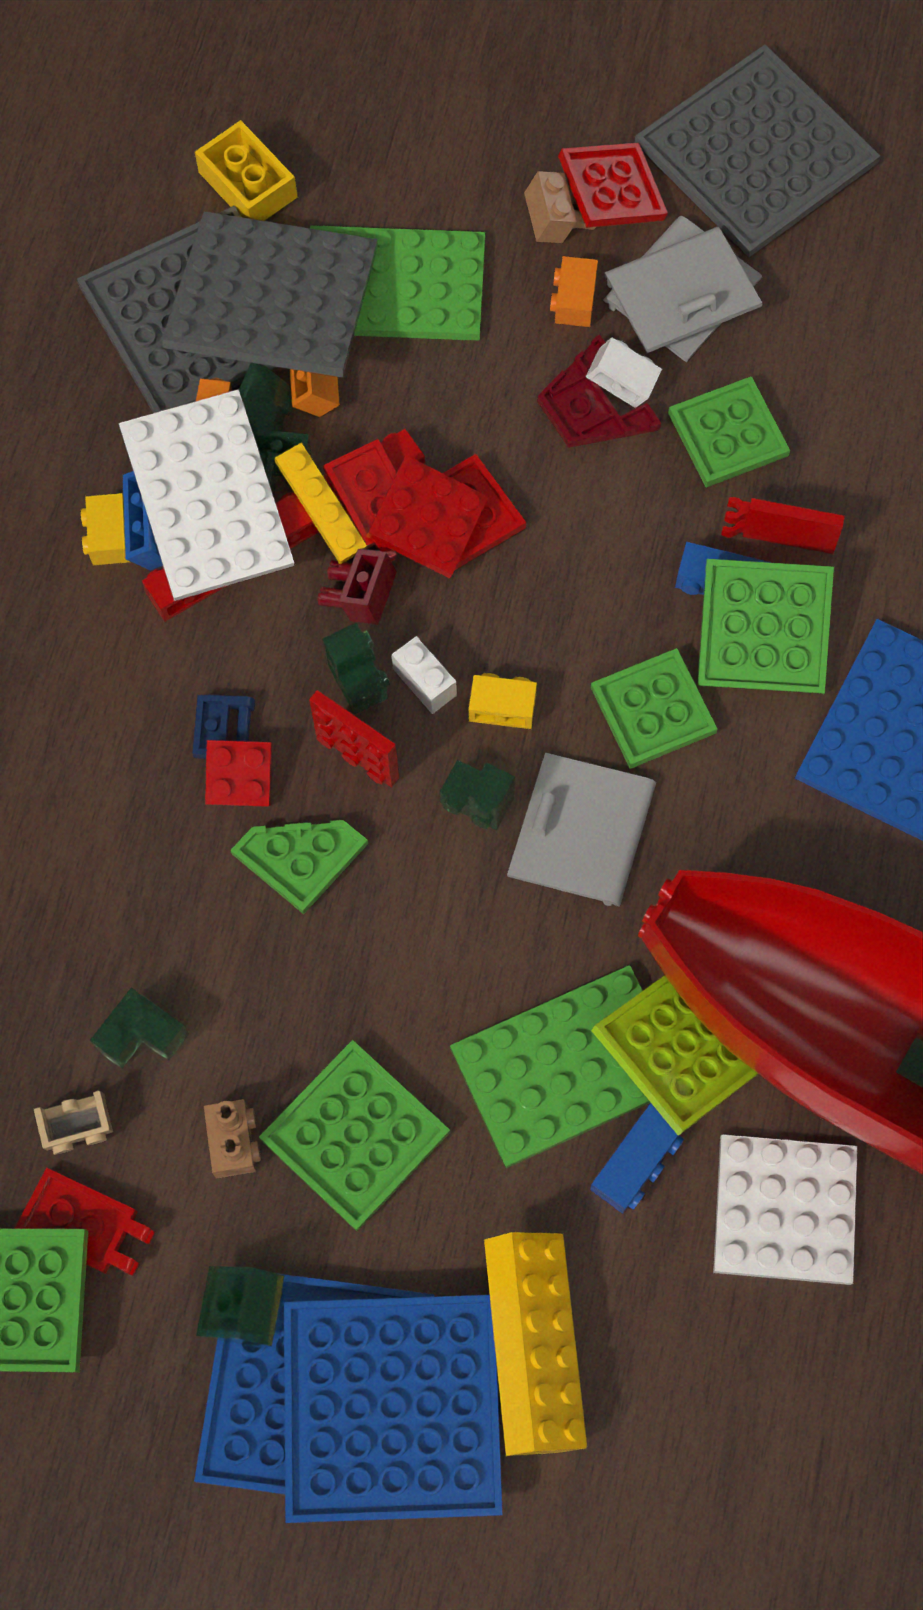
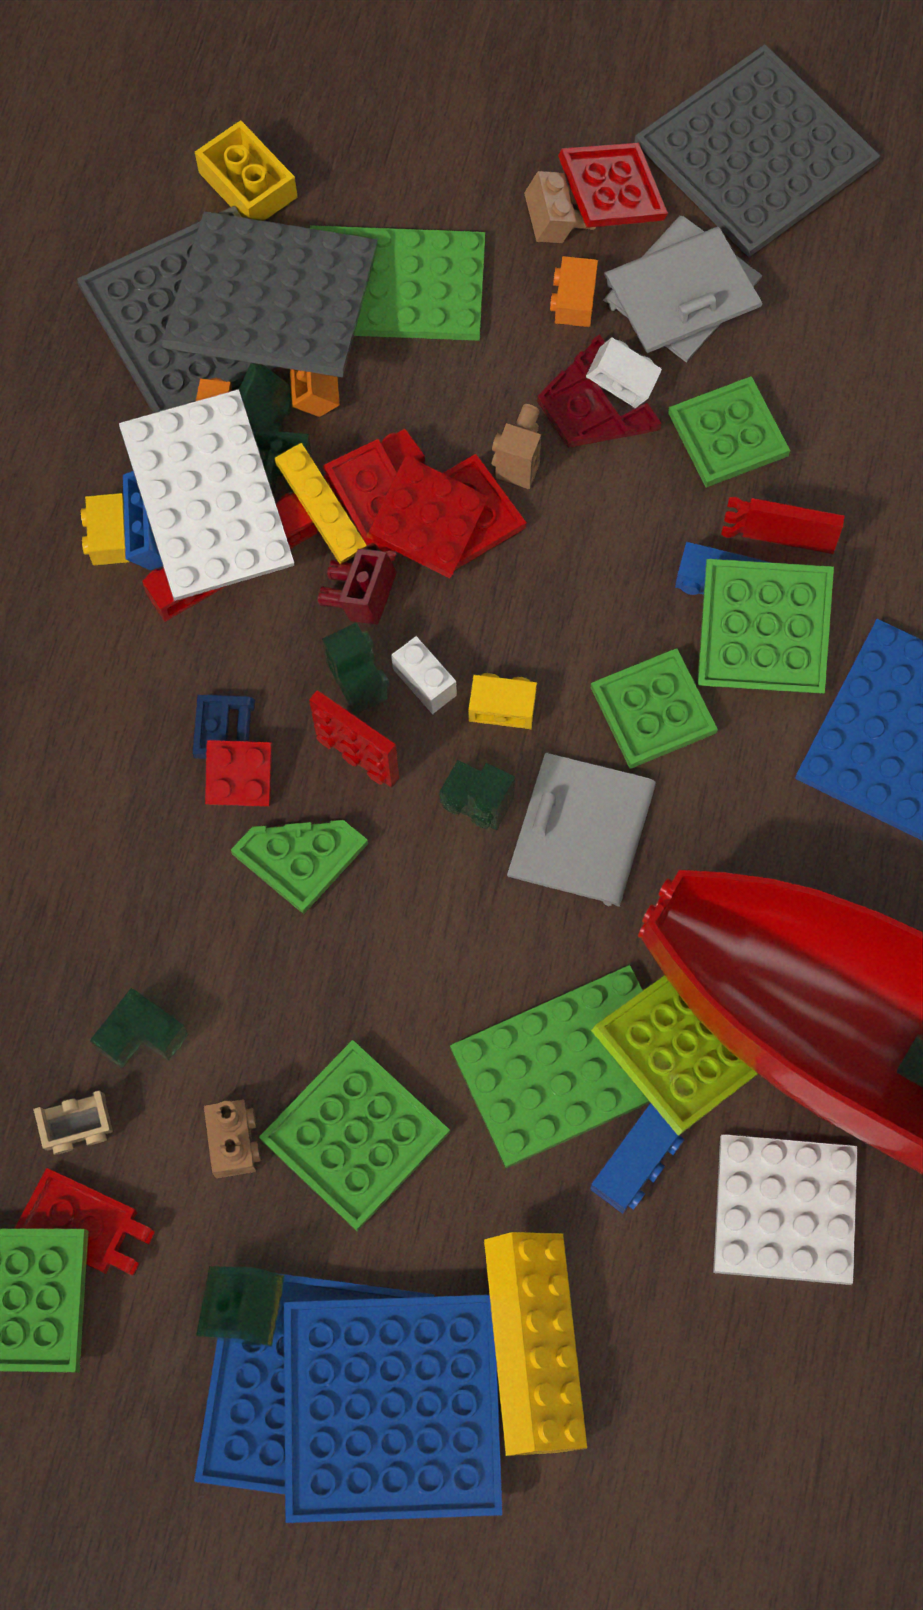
(518, 449): none -> medium nougat brick

